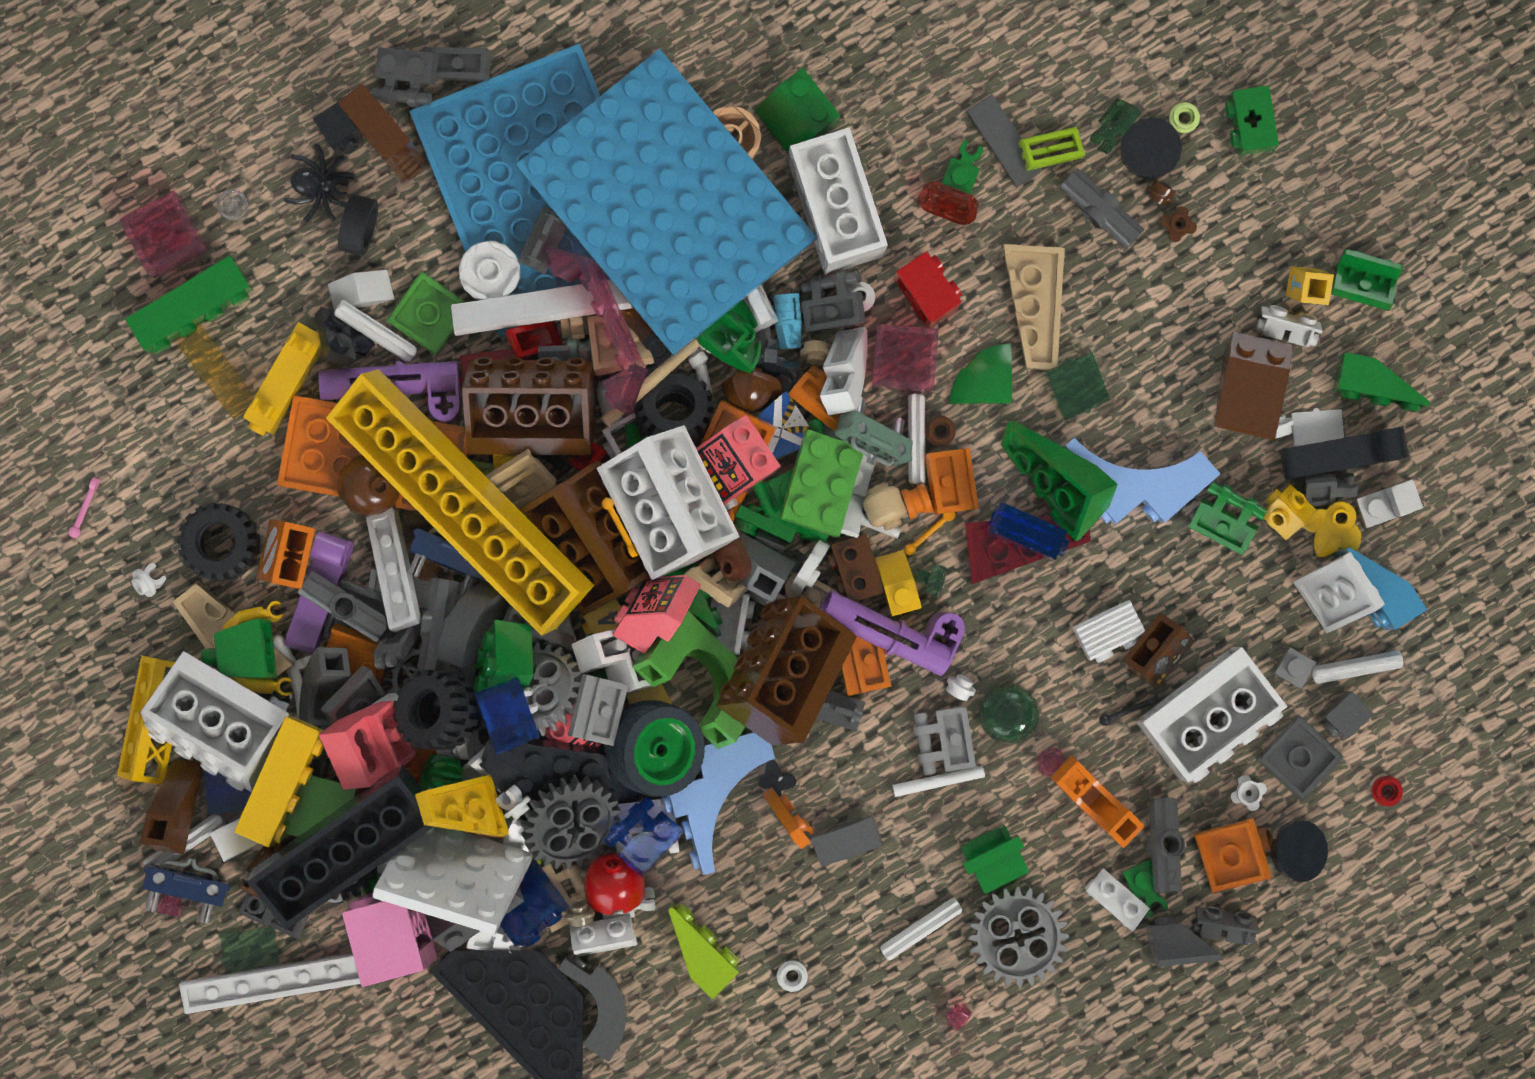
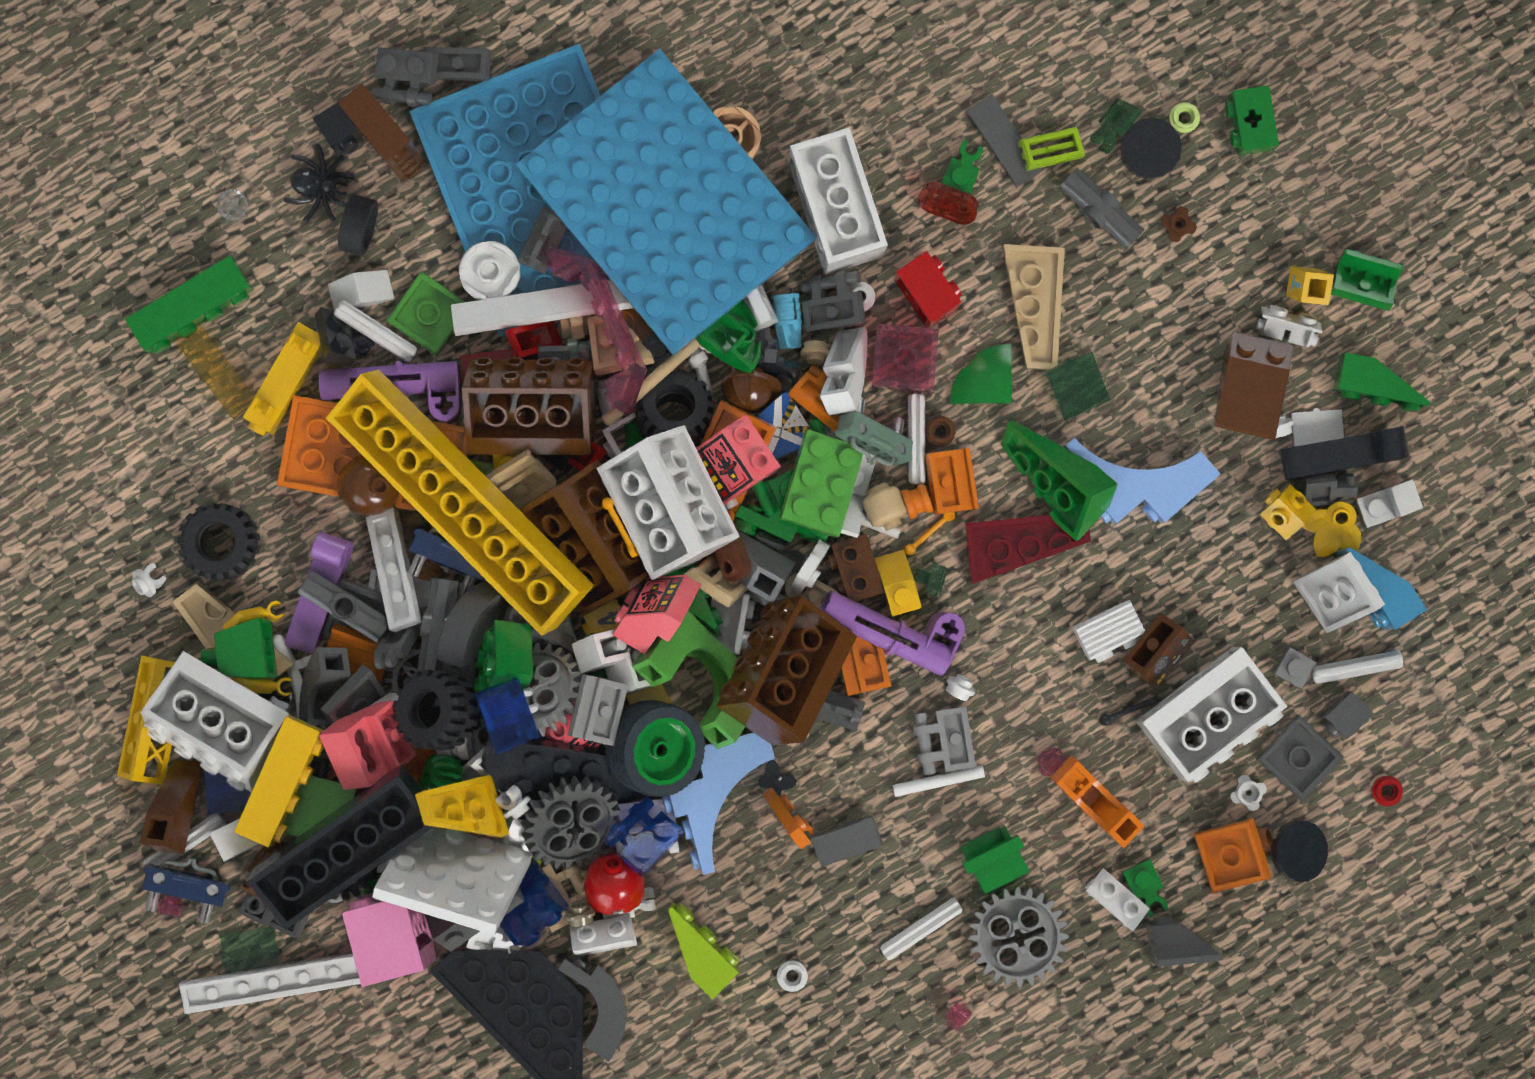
(74, 531): bright pink hinge -> none
(163, 234): clear pink brick -> none
(285, 553): orange brick -> none
(797, 111): green slope -> none
(1009, 713): clear green cylinder -> none
(1027, 532): clear blue slope -> none
(1161, 193): reddish brown plate -> none
(1165, 826): dark grey piece -> none
(1224, 526): green plate -> none
(1240, 926): dark grey hinge -> none

